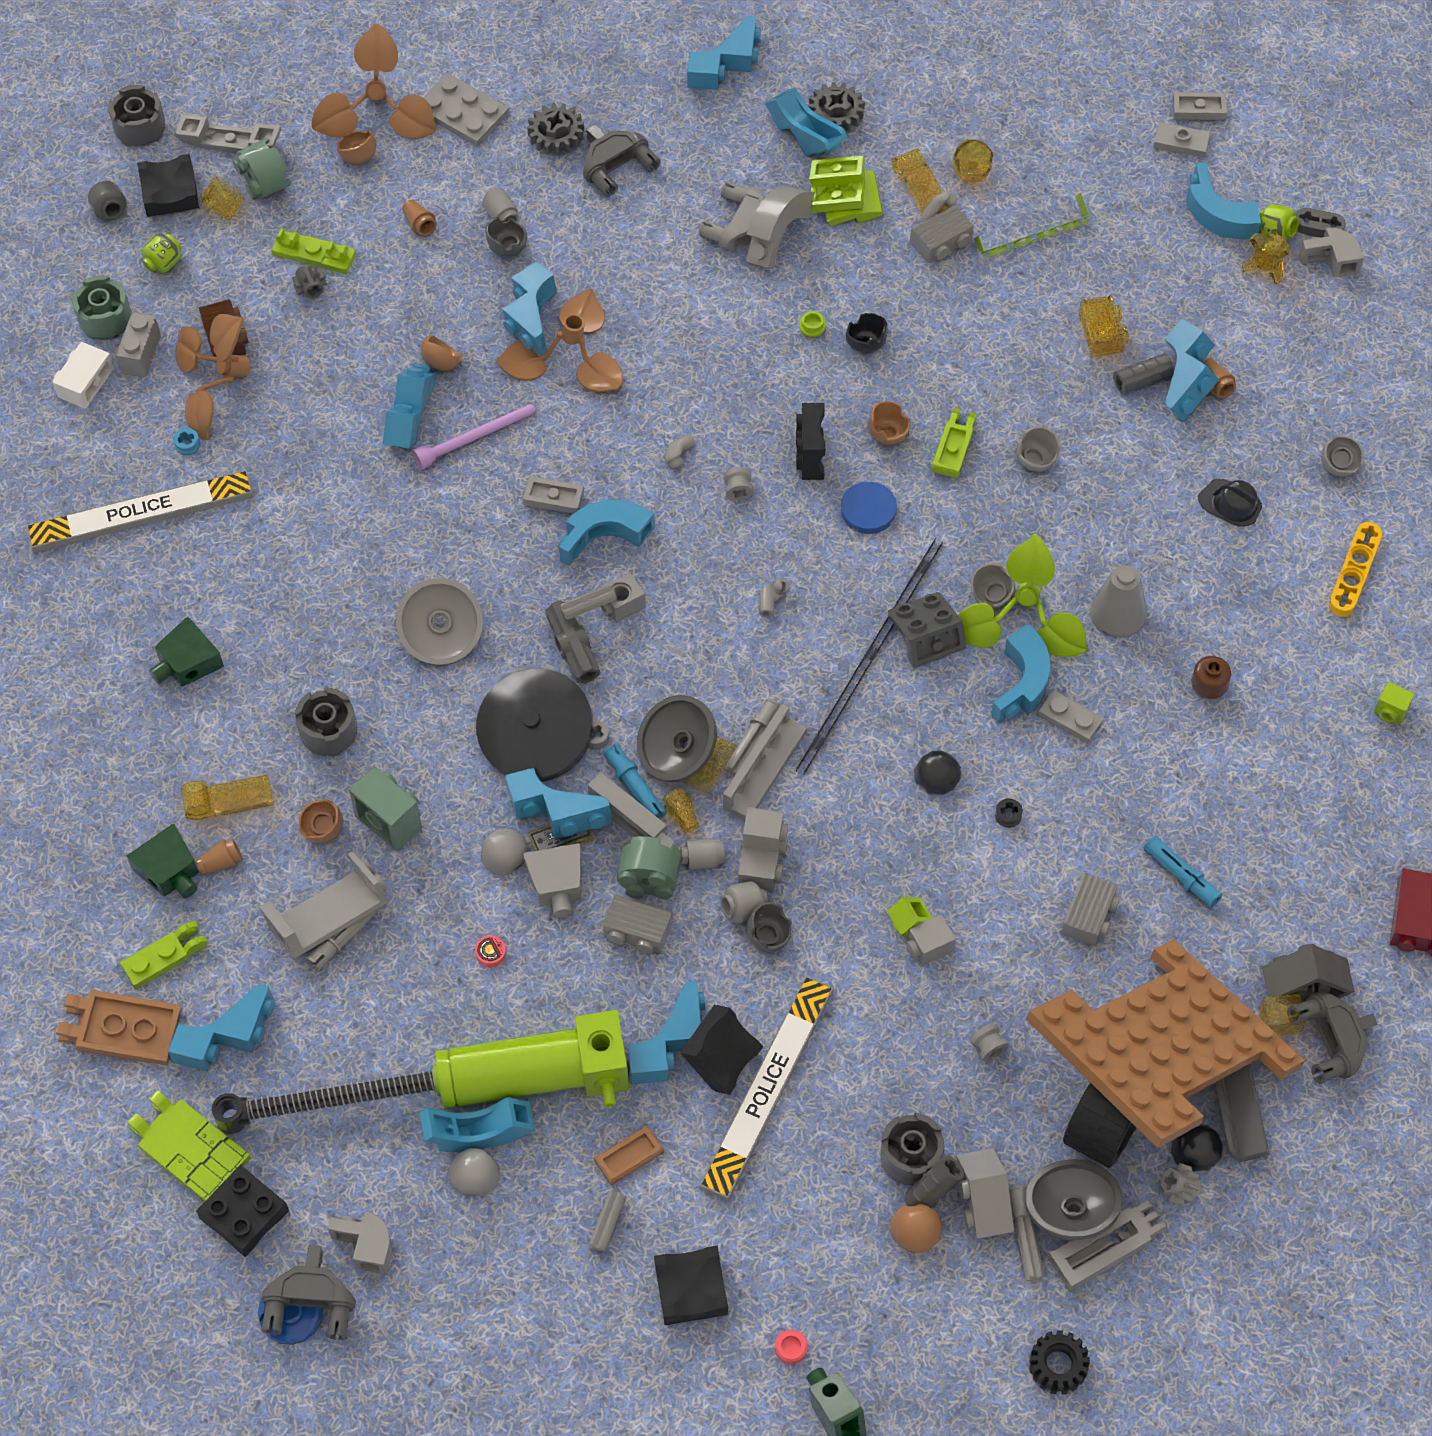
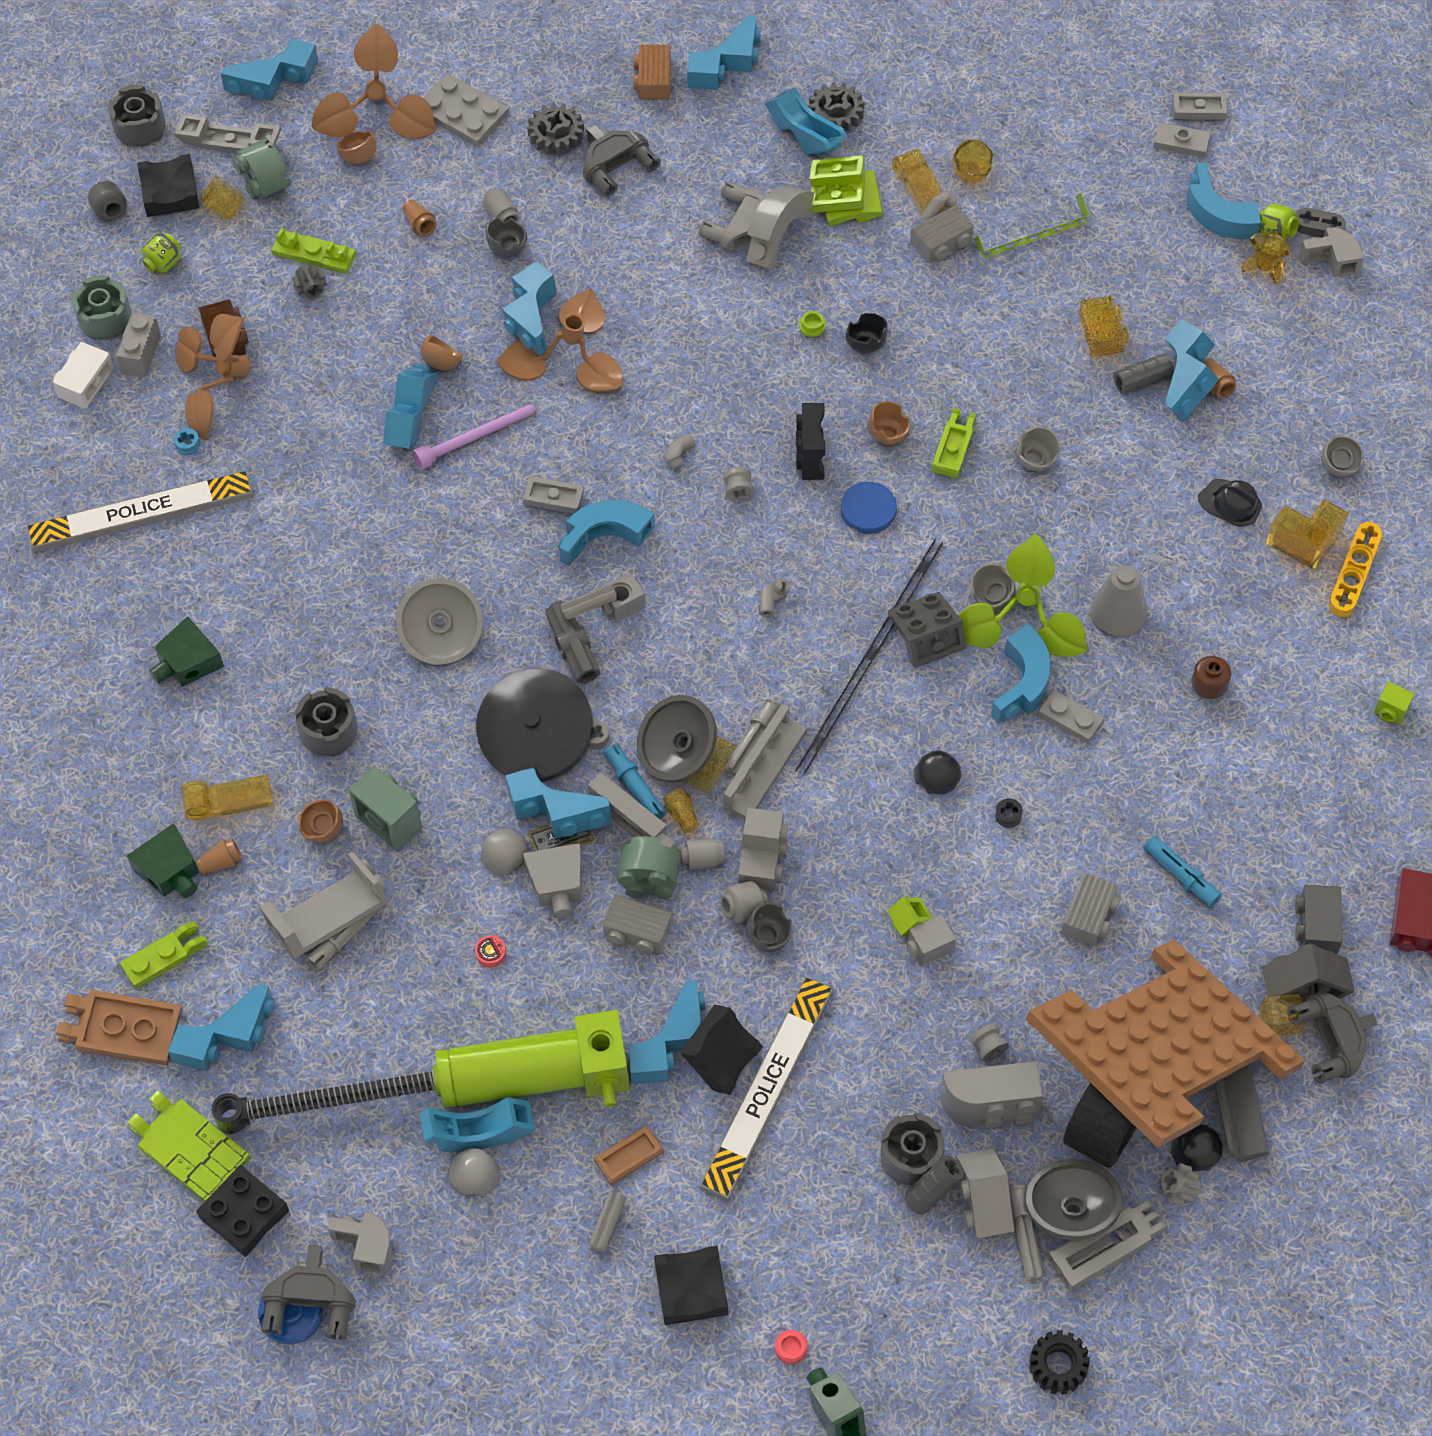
(264, 76): none -> dark azure arch
(654, 71): none -> medium nougat brick
(916, 1228): medium nougat hair -> none
(992, 1095): none -> light grey brick
(1307, 538): none -> clear yellow brick
(1320, 917): none -> dark grey brick

